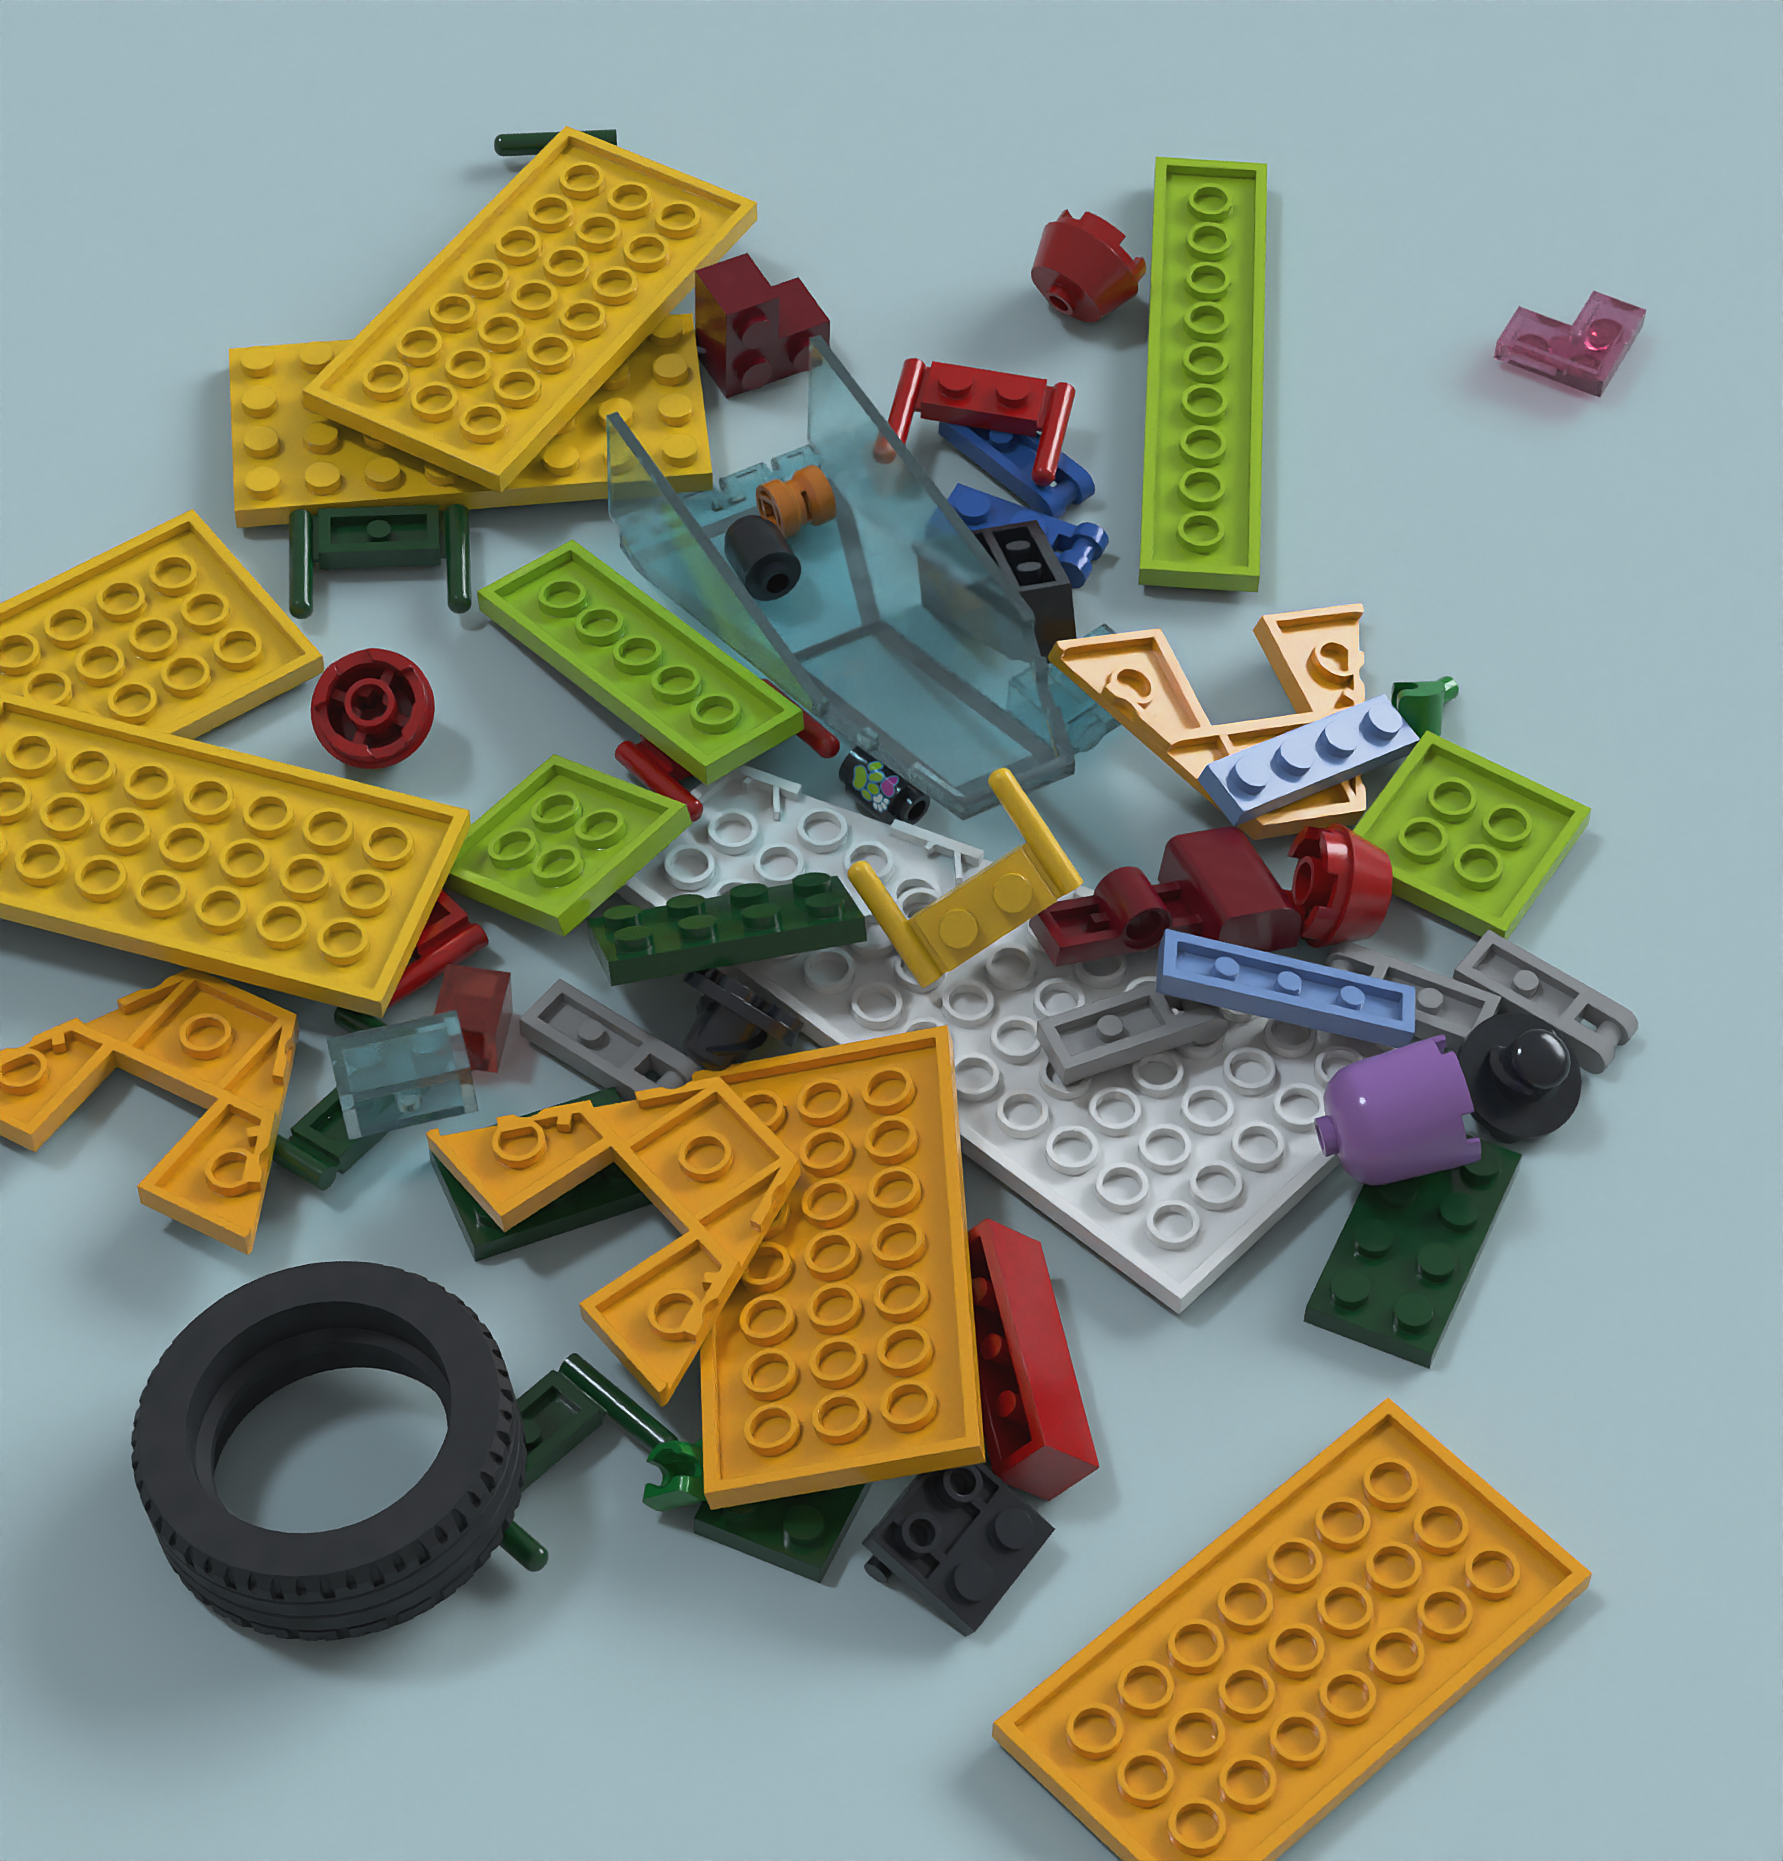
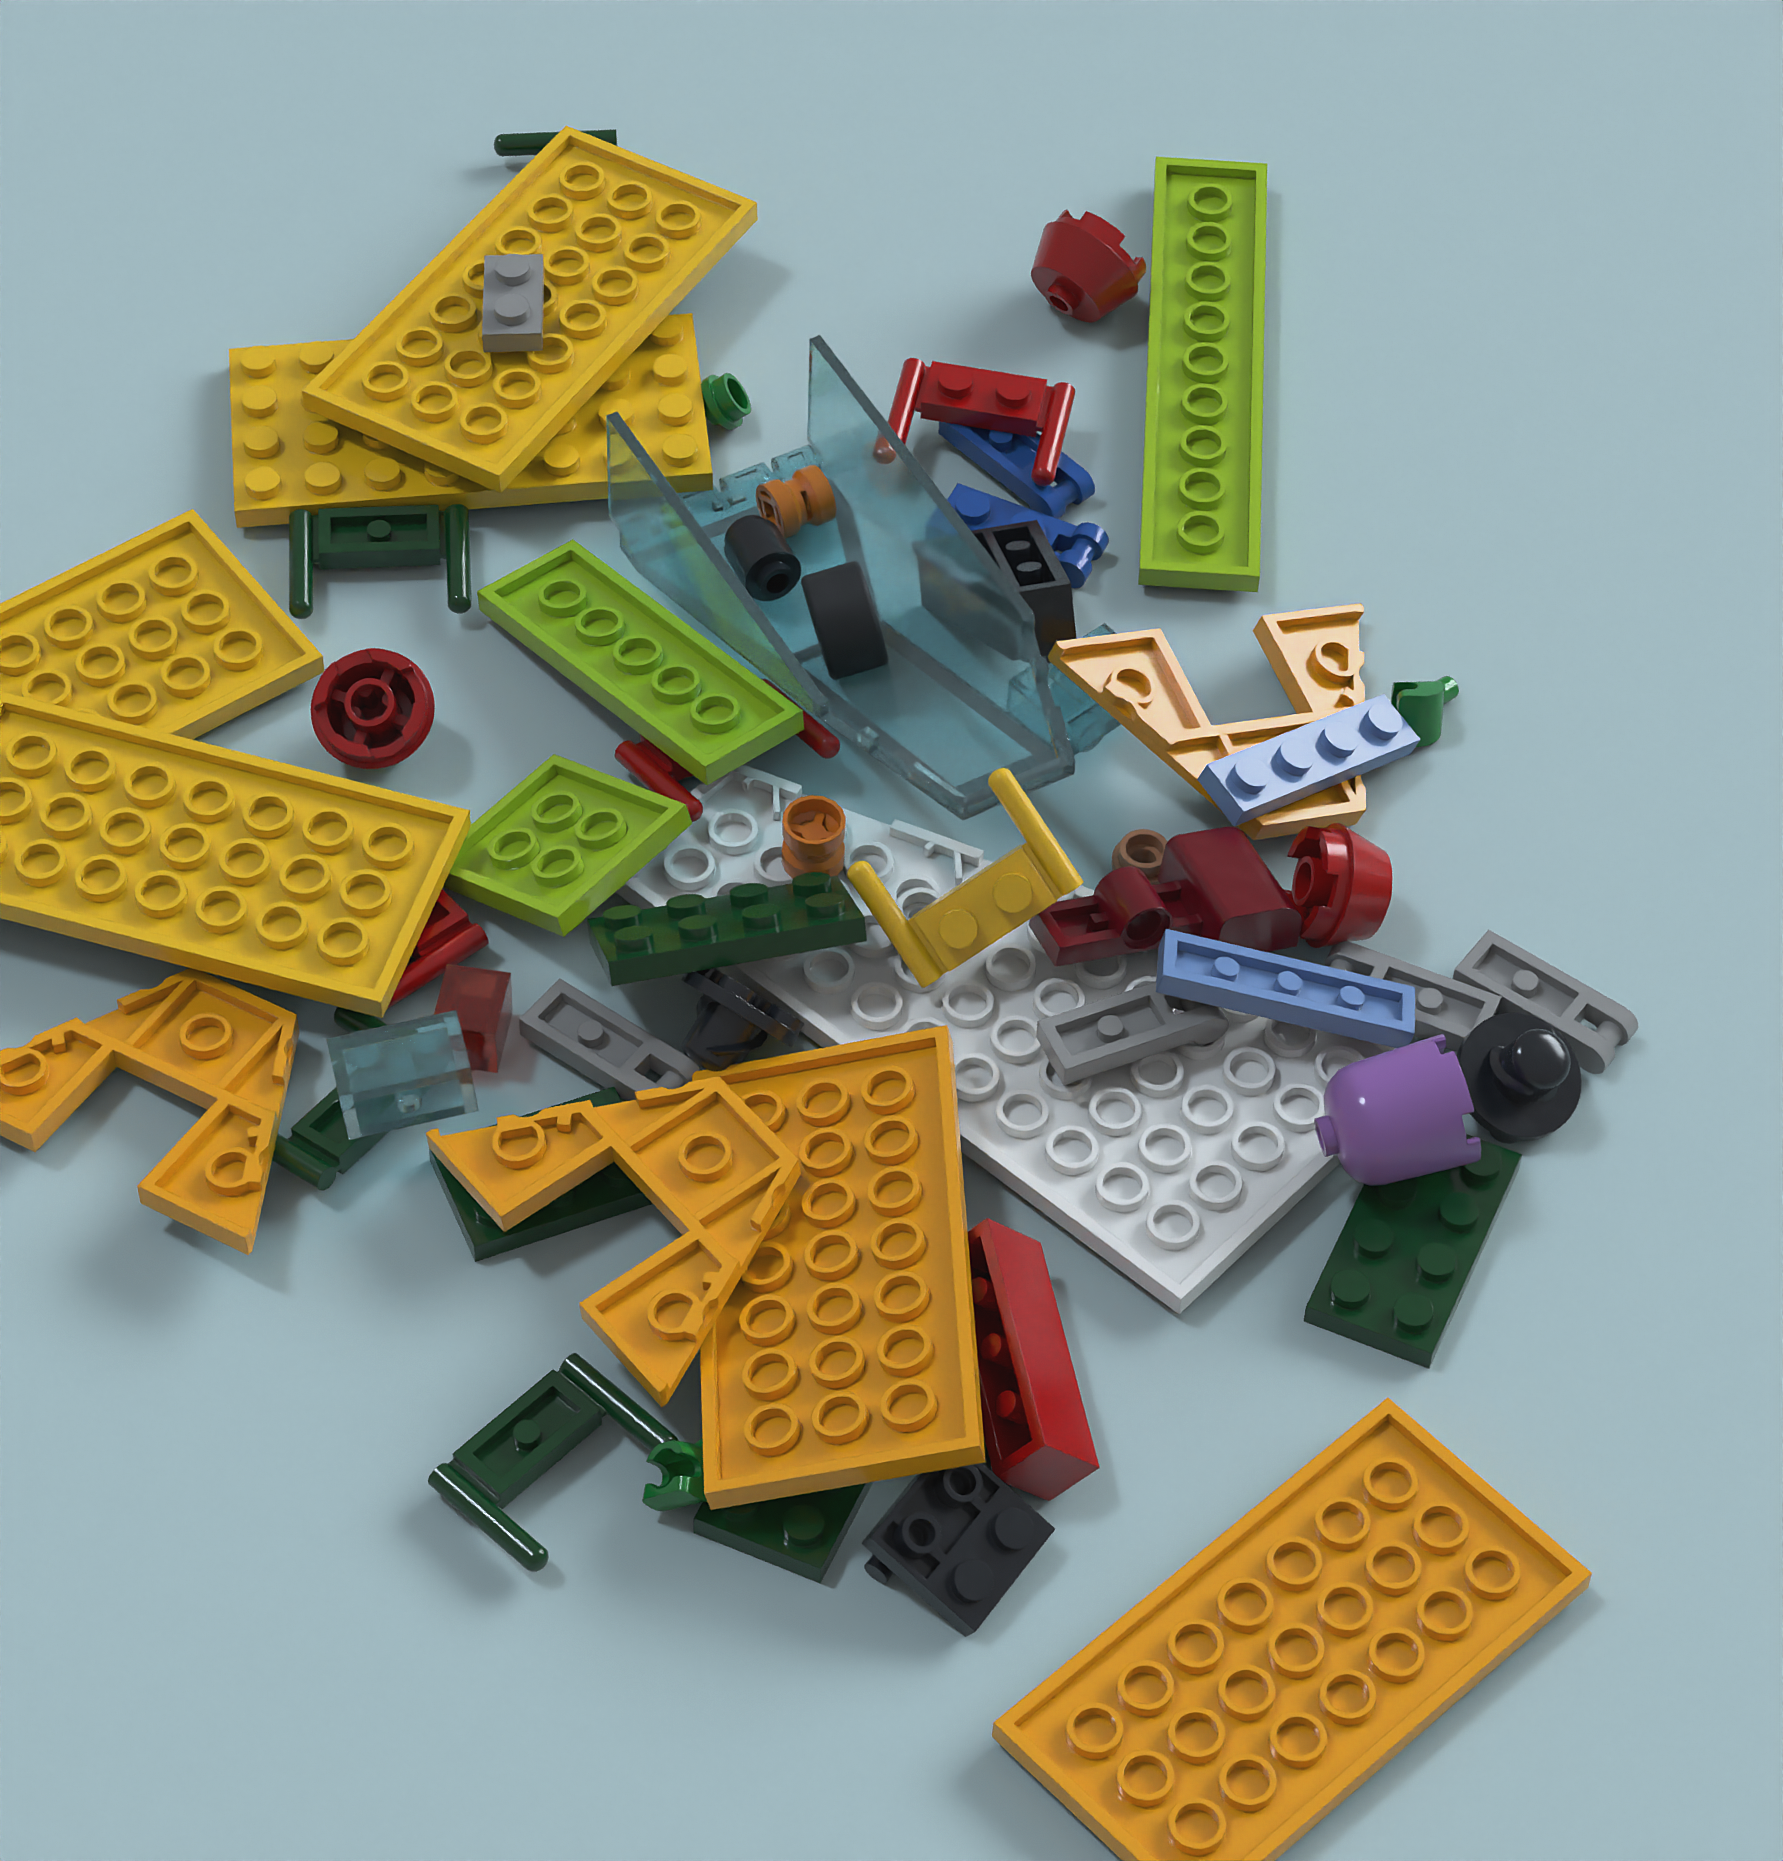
(365, 1572): black tyre -> none
(513, 303): none -> light grey plate
(725, 401): none -> green plate
(753, 329): dark red brick -> none
(813, 836): none -> orange wheel
(845, 620): none -> black tyre
(881, 789): black brick -> none
(1141, 850): none -> nougat plate
(1470, 835): lime plate -> none
(1573, 355): clear pink plate -> none

